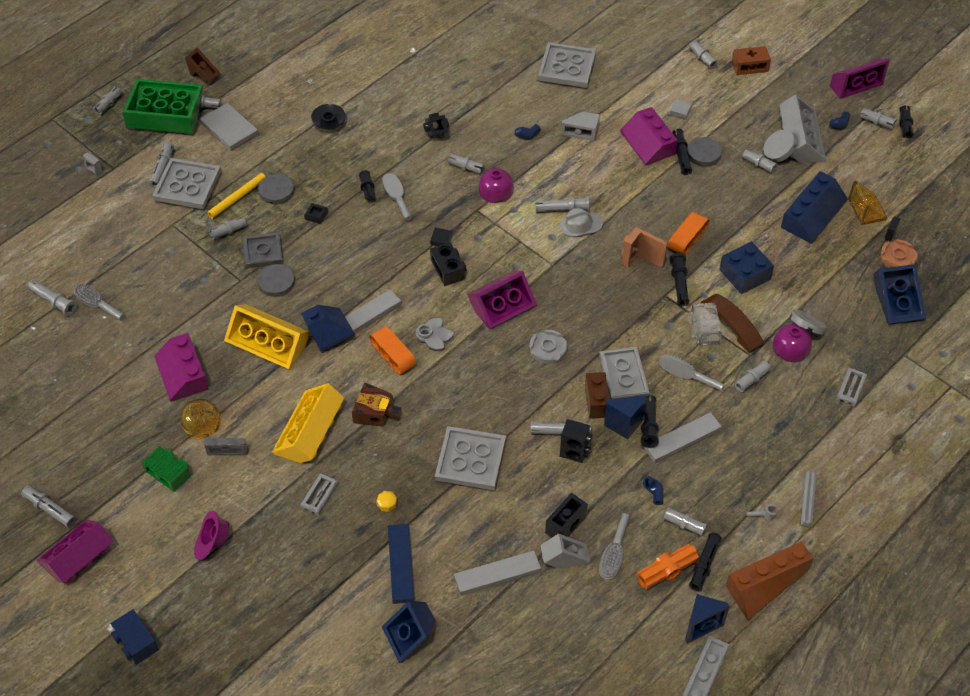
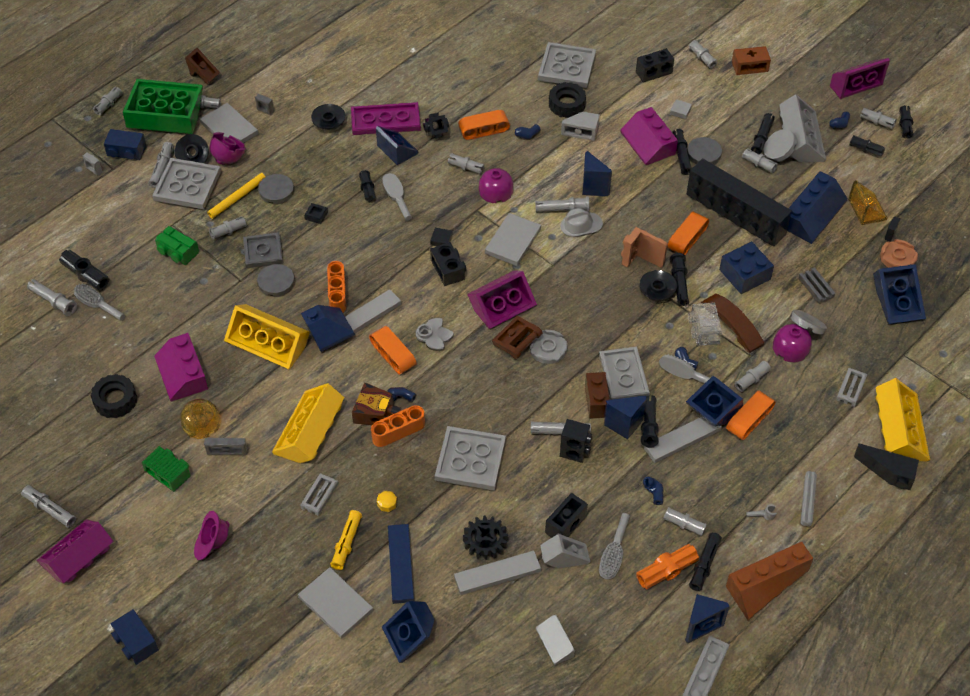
(84, 270): none -> black piece
(110, 383): none -> black tyre
(125, 144): none -> dark blue brick
(176, 245): none -> green brick
(187, 144): none -> black dish
(226, 149): none -> magenta cylinder
(264, 104): none -> flat silver tile
(335, 602): none -> light grey tile
(336, 285): none -> orange beam
(343, 547): none -> yellow pin
(394, 145): none -> dark blue slope
(396, 117): none -> magenta tile
(402, 392): none -> dark blue arm
(404, 420): none -> orange beam
(484, 124): none -> orange beam
(485, 537): none -> black gear
(512, 239): none -> light grey tile
(513, 333): none -> reddish brown plate
(555, 640): none -> light grey slope
(567, 90): none -> black tyre
(596, 177): none -> dark blue slope
(654, 65): none -> black brick
(658, 285): none -> black dish
(681, 352): none -> dark blue arm
(716, 402): none -> dark blue slope
(738, 202): none -> black brick
(750, 415): none -> orange beam
(761, 137): none -> black pin
(819, 284): none -> flat silver tile
(867, 145): none -> black axle
(891, 467): none -> black slope
(901, 420): none -> yellow slope

